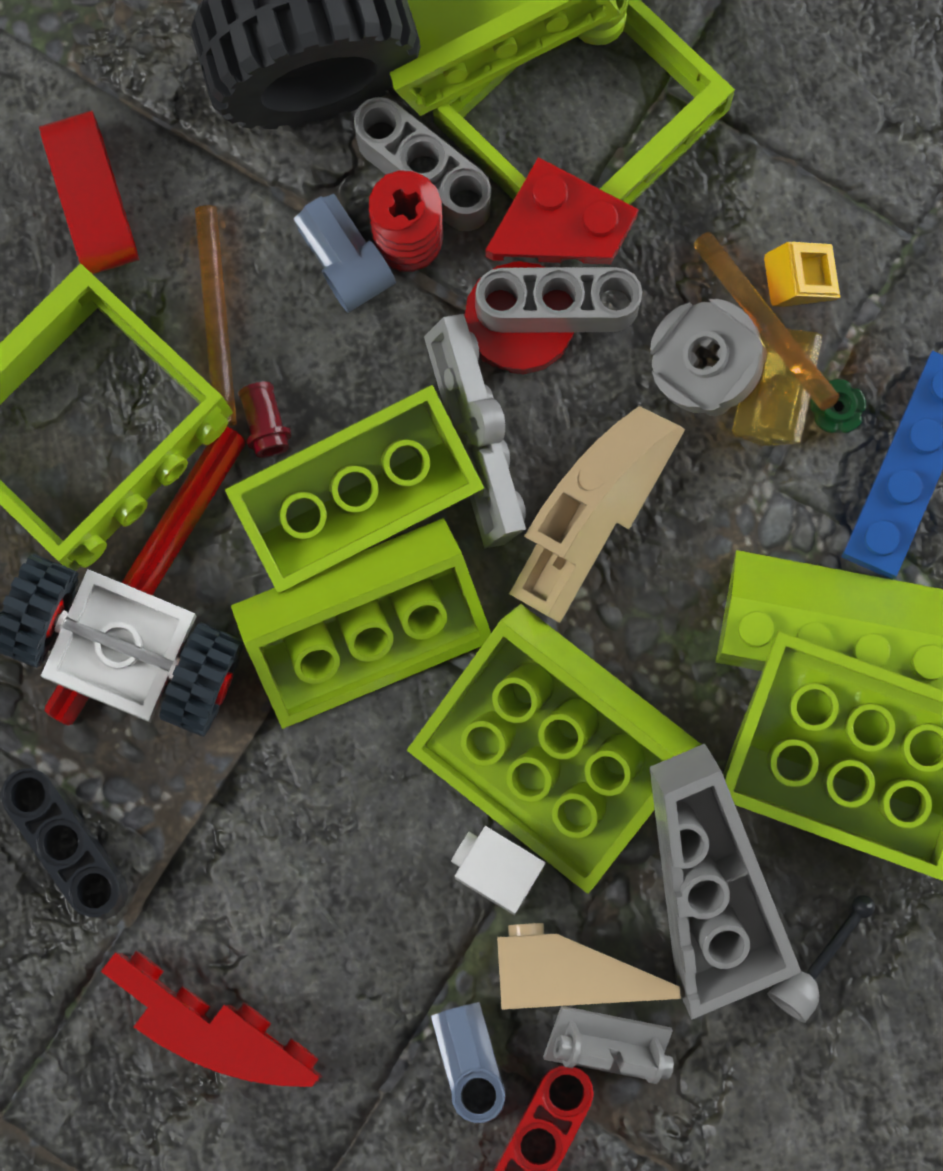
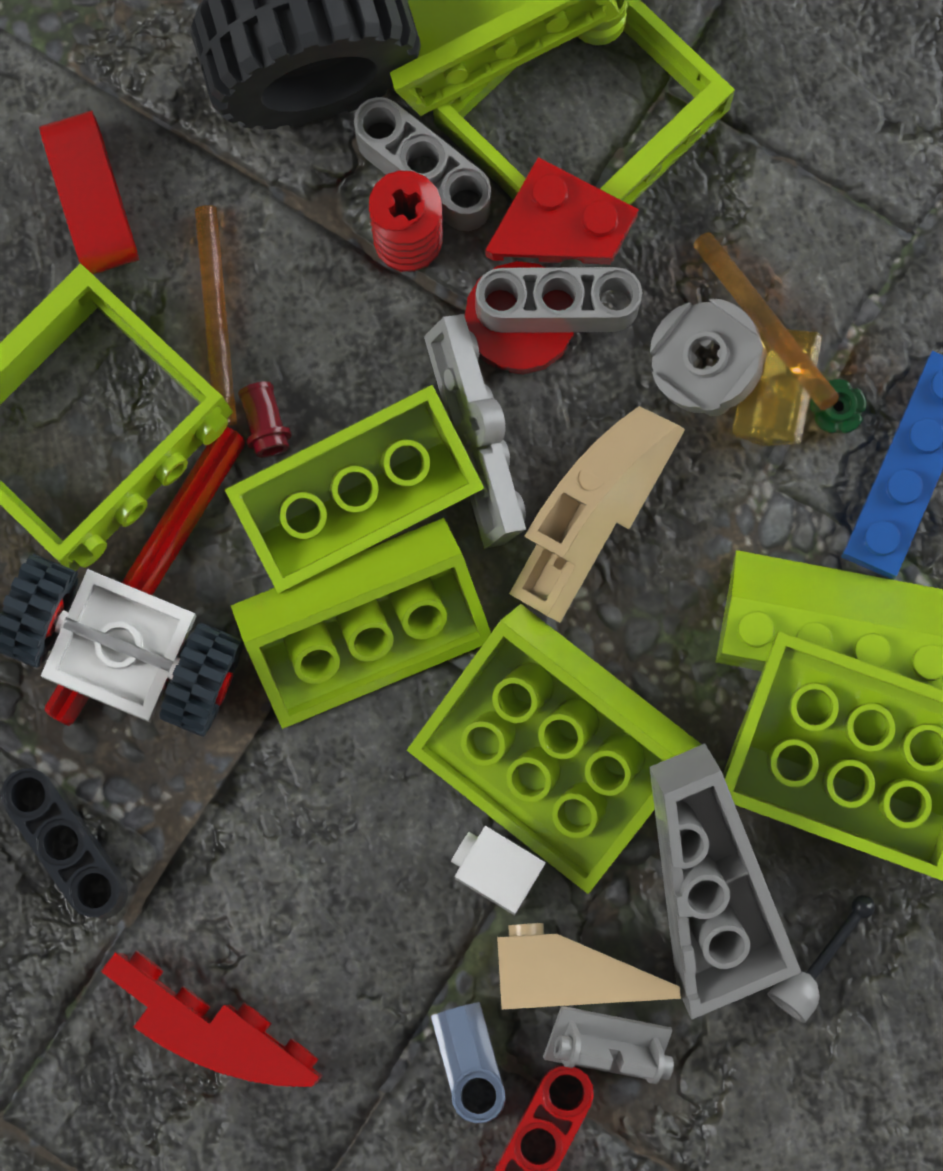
(350, 264): sand blue piece -> none
(801, 274): yellow slope -> none

